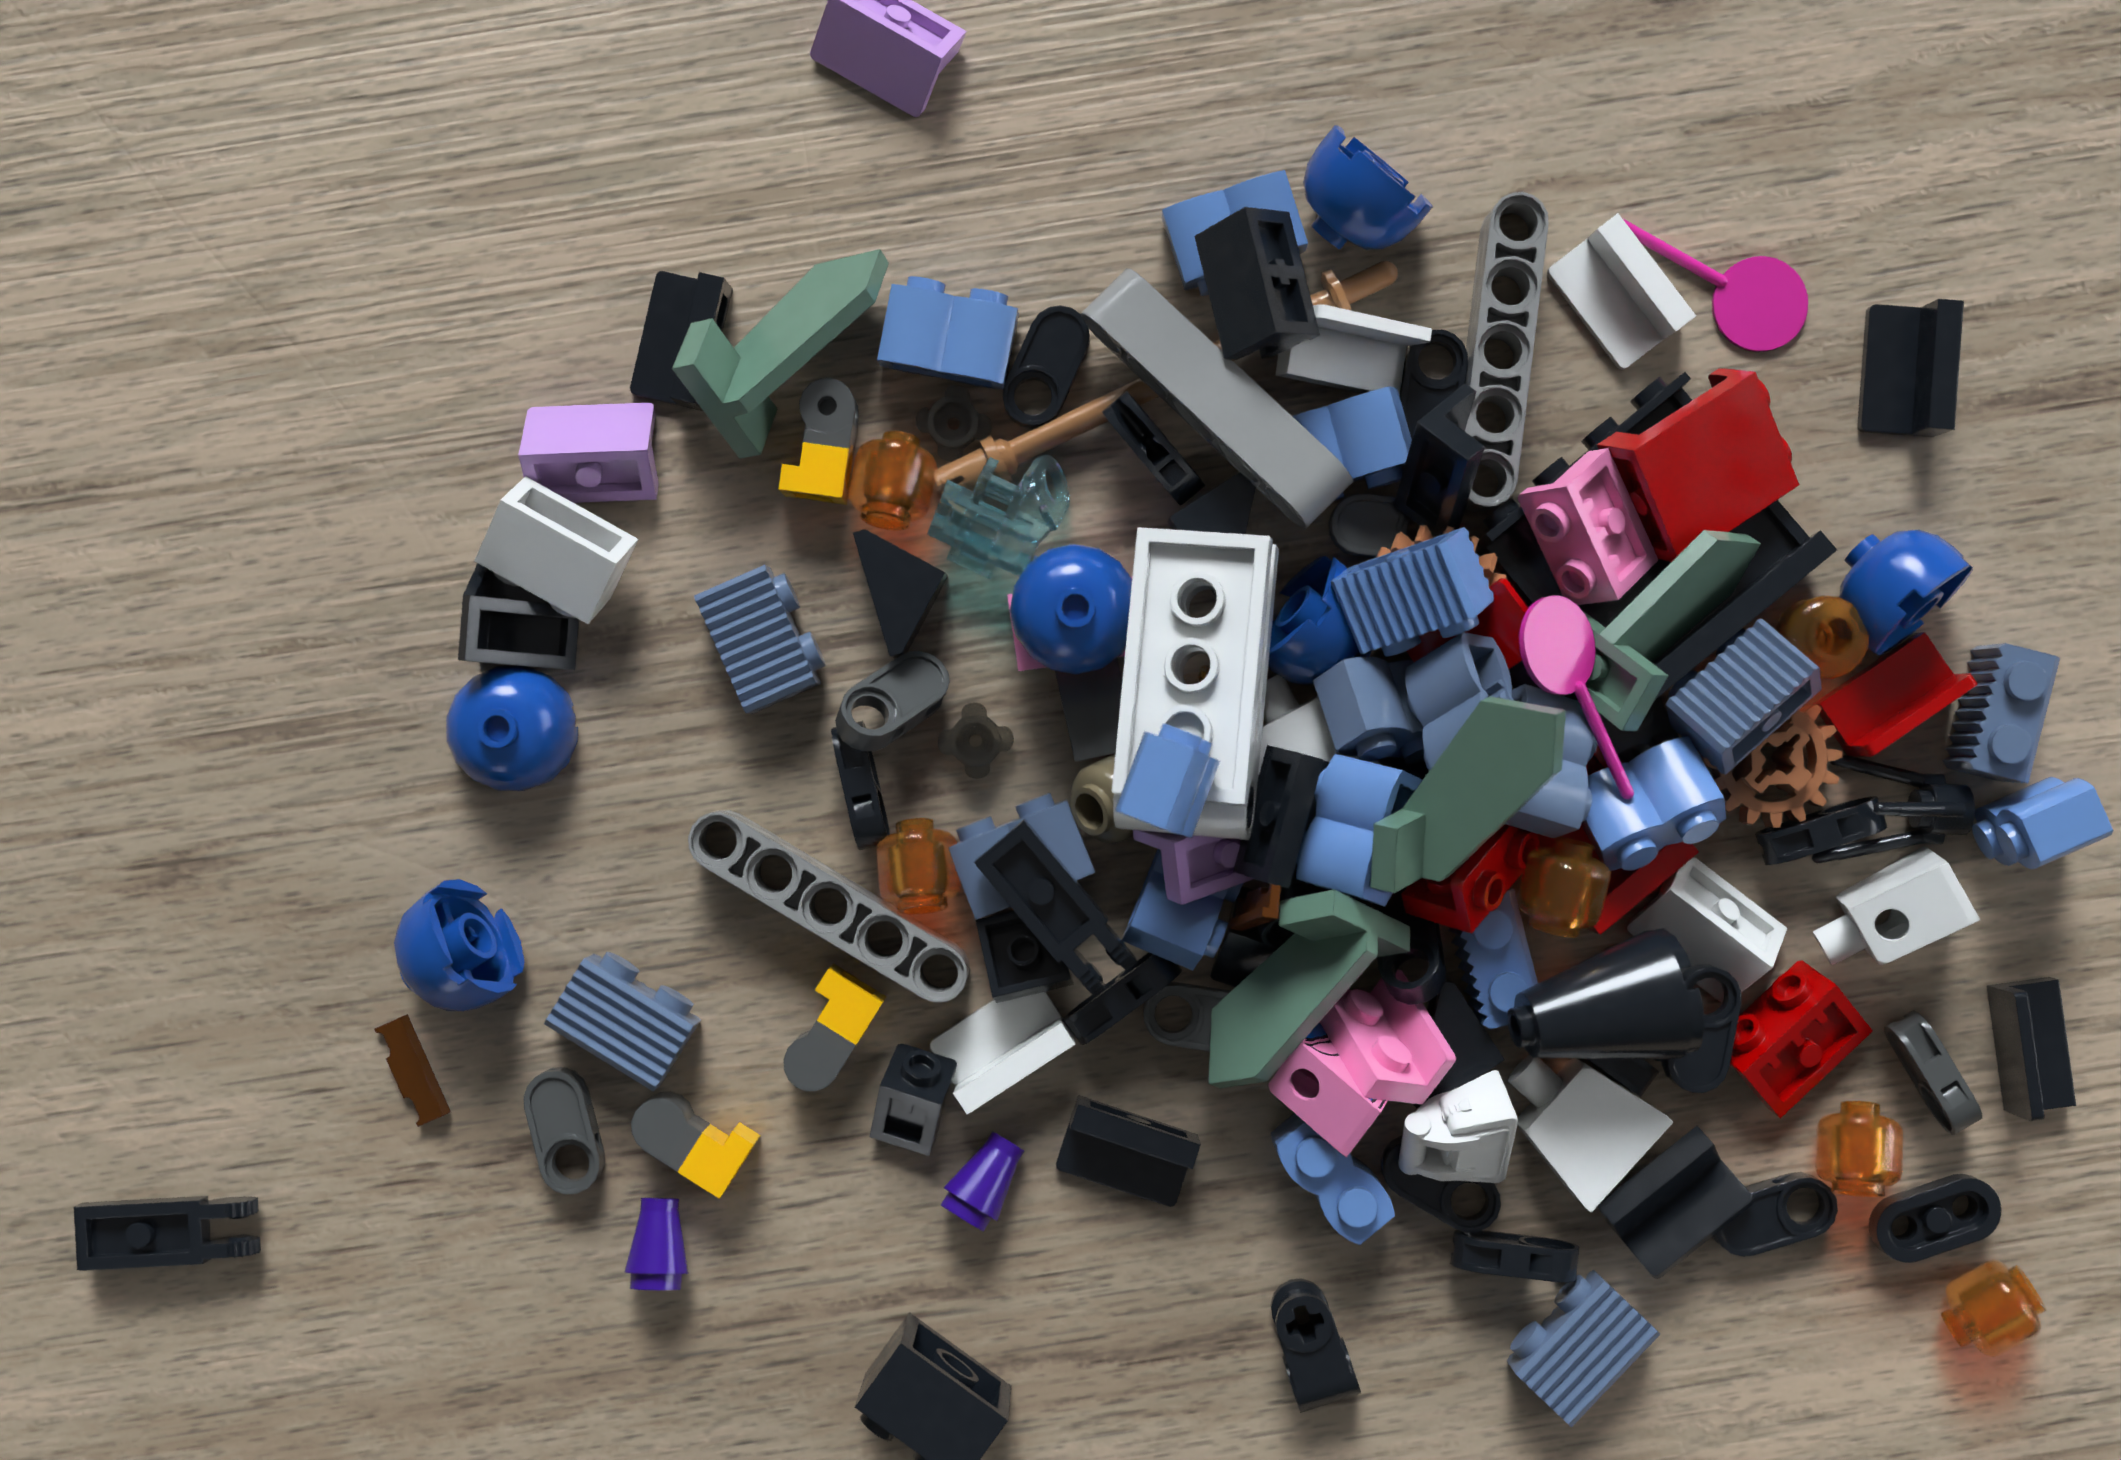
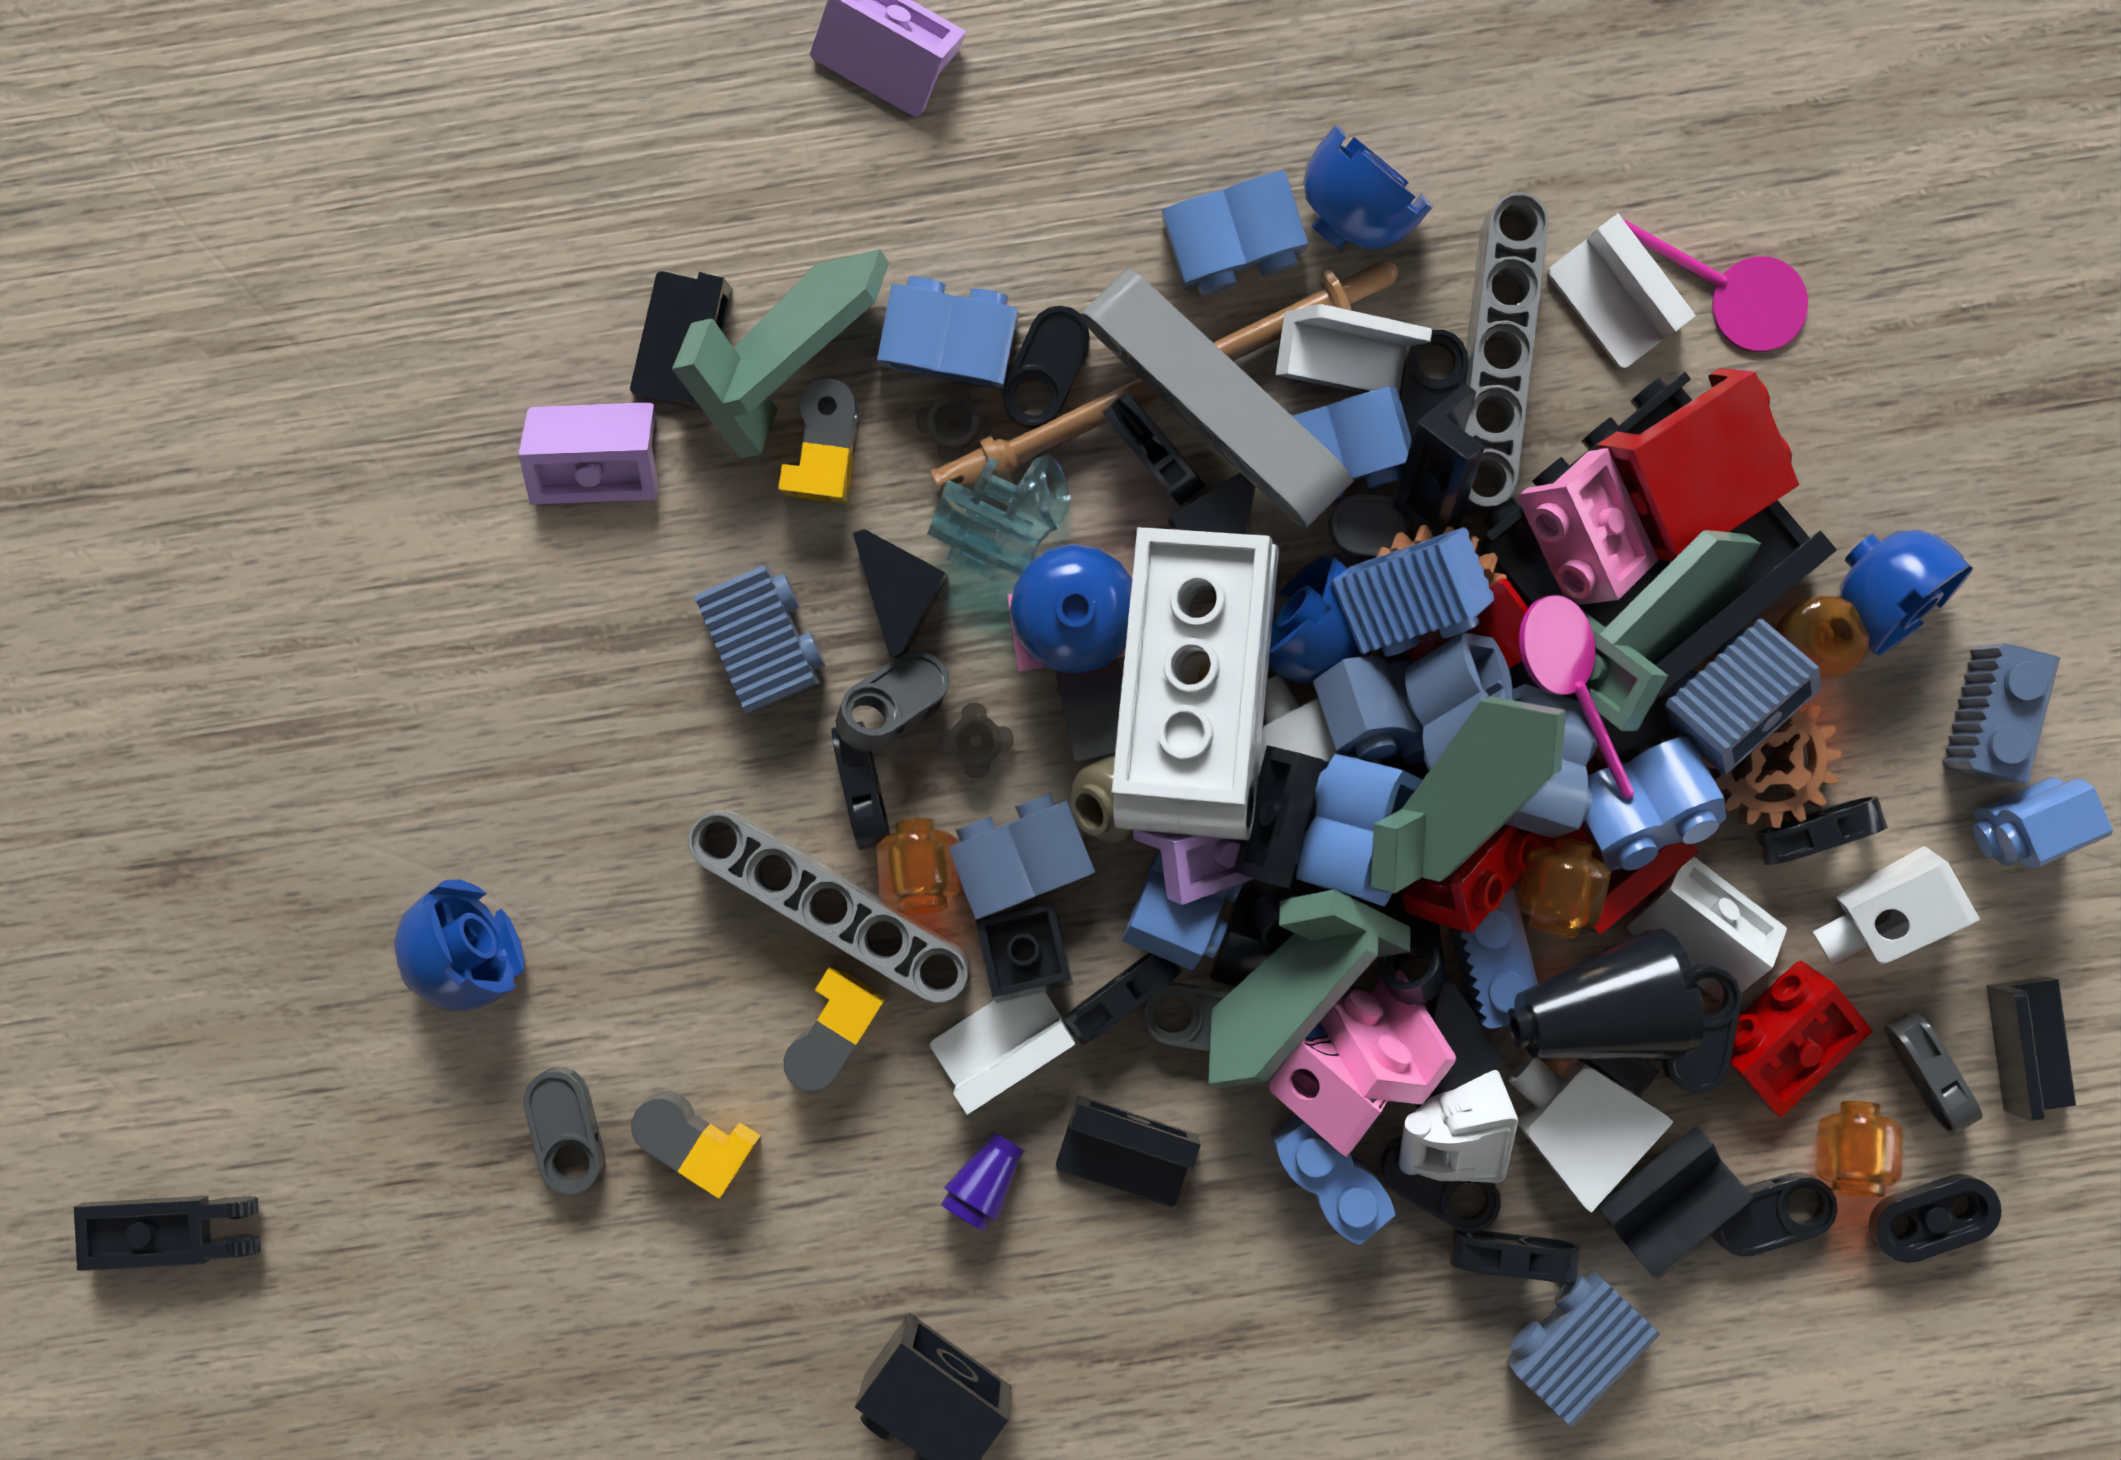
(413, 1070): reddish brown piece -> none
(512, 728): blue cylinder -> none
(513, 626): black slope -> none
(555, 550): white brick -> none
(624, 1019): sand blue brick -> none
(657, 1247): dark purple cone -> none
(892, 481): clear orange head -> none
(912, 1099): black bracket -> none
(1051, 902): black hinge -> none
(1169, 780): medium blue brick -> none
(1256, 283): black hinge -> none
(1257, 909): reddish brown piece -> none
(1313, 1351): black piece -> none
(1892, 696): red panel -> none
(1910, 368): black panel -> none
(1934, 809): black plant -> none
(1993, 1308): clear orange head -> none

